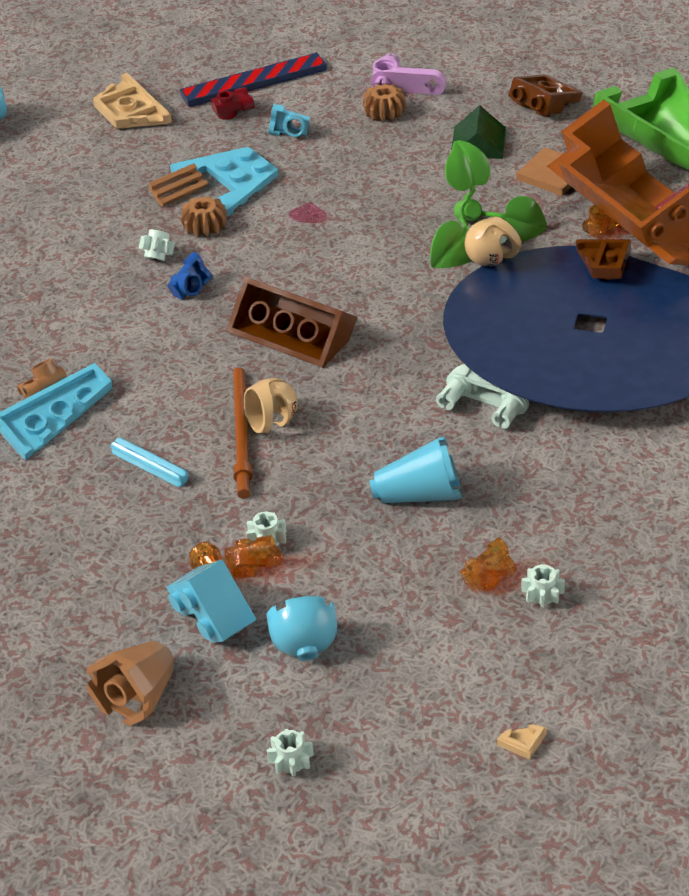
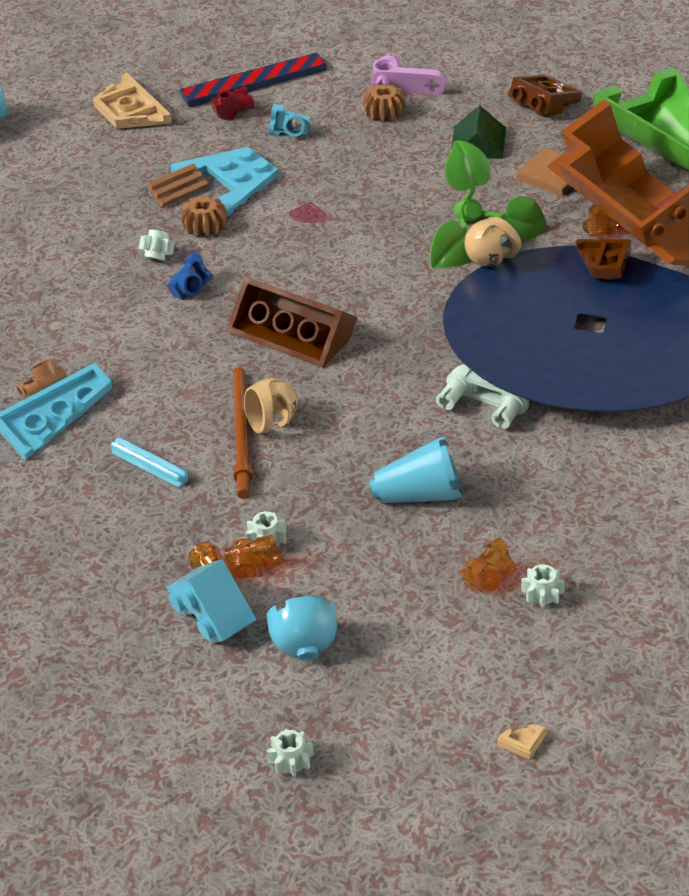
(131, 674): medium nougat cone -> none

